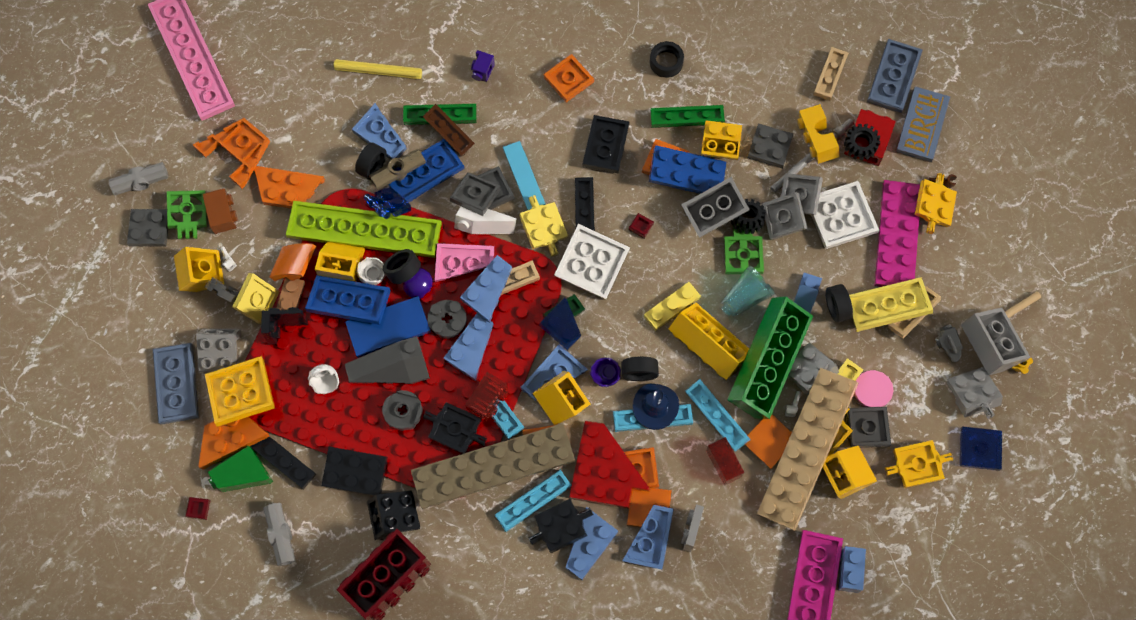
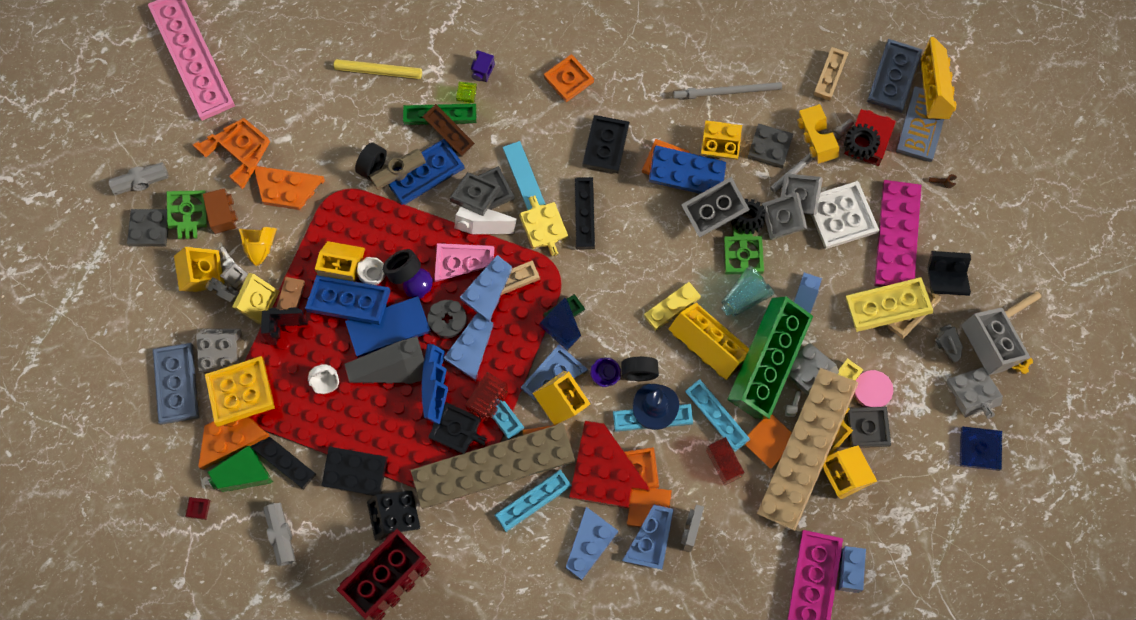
(233, 274): none -> light grey tile
(257, 243): none -> yellow helmet
(292, 261): orange slope -> none
(363, 228): lime plate -> none
(376, 129): medium blue wing -> none
(387, 202): clear blue plate -> none
(407, 420): dark grey plate -> none
(433, 387): none -> blue slope
(466, 92): none -> clear neon green tile
(560, 526): black plate -> none
(592, 261): white plate -> none
(641, 225): dark red tile -> none
(666, 47): black tyre -> none
(686, 116): green plate -> none
(692, 93): none -> light grey bar
(839, 303): black tyre -> none
(918, 464): yellow plate -> none
(935, 203): yellow plate -> none
(937, 81): none -> yellow slope
(949, 273): none -> black bracket

